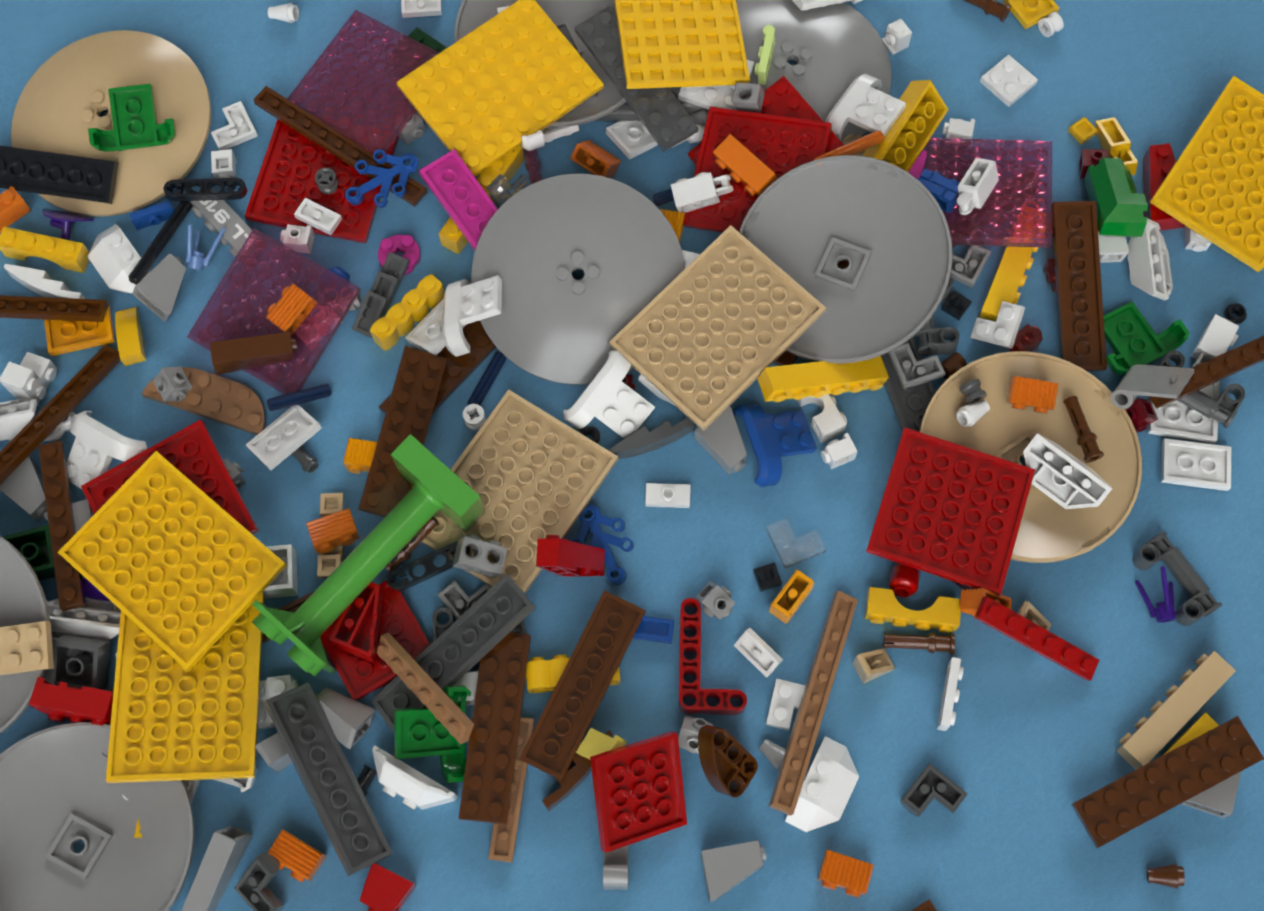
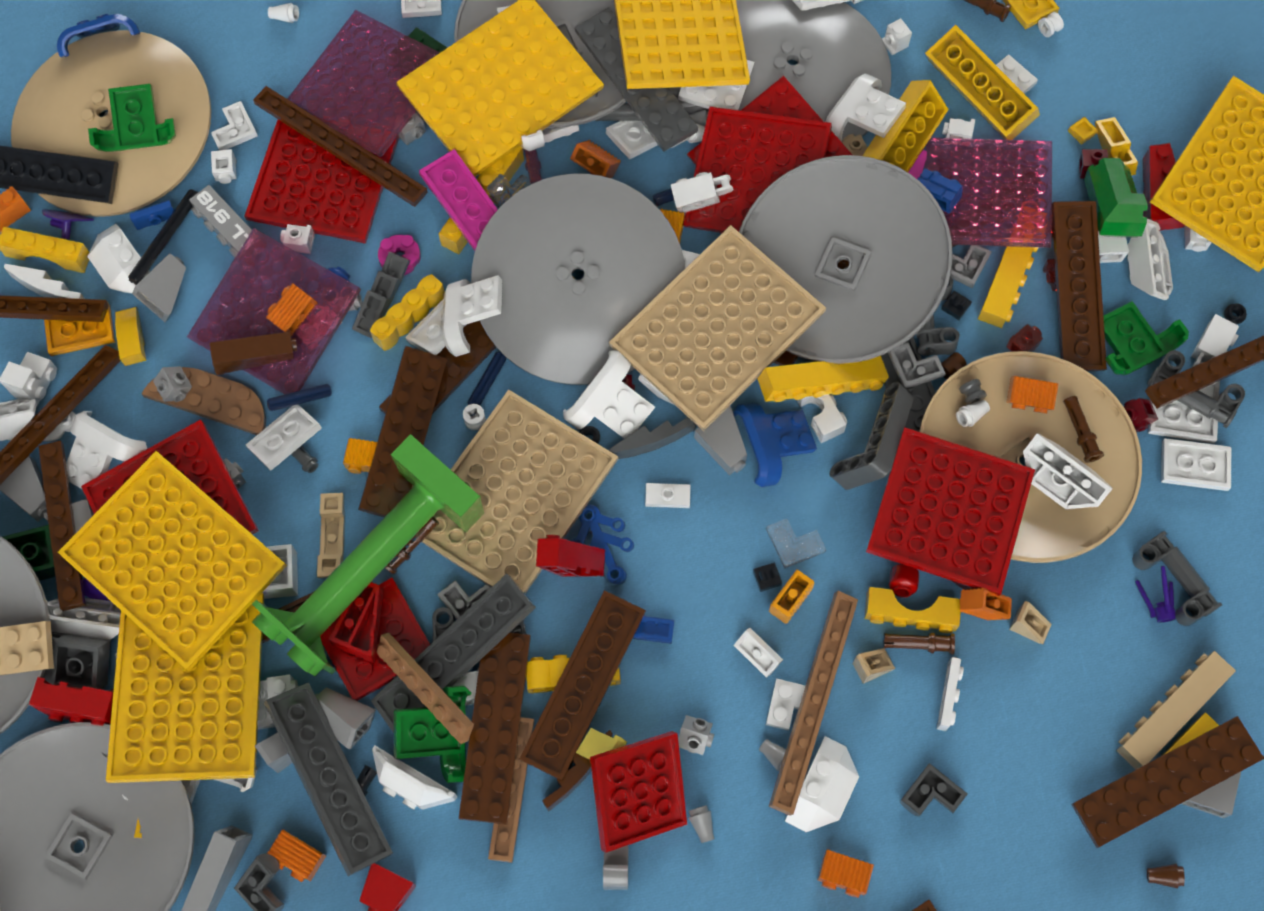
(87, 28): none -> blue piece
(196, 259): medium blue plant -> none
(205, 189): black beam -> none
(318, 216): white plate -> none
(326, 175): dark grey wheel -> none
(333, 531): orange brick -> none
(384, 177): blue plant -> none
(430, 569): black beam -> none
(479, 562): light grey brick -> none
(694, 666): red beam -> none
(702, 823): none -> light grey cone
(715, 600): light grey brick -> none
(725, 761): reddish brown beam -> none
(730, 866): light grey slope -> none
(744, 166): orange brick -> none
(753, 103): light grey brick -> none
(765, 54): yellowish green plate -> none
(839, 452): white brick -> none
(856, 146): orange axle -> none
(882, 443): none -> dark grey beam
(977, 185): white brick -> none
(982, 83): none -> yellow brick
(1004, 330): white plate -> none
(1036, 638): red plate -> none
(1150, 381): light grey door -> none

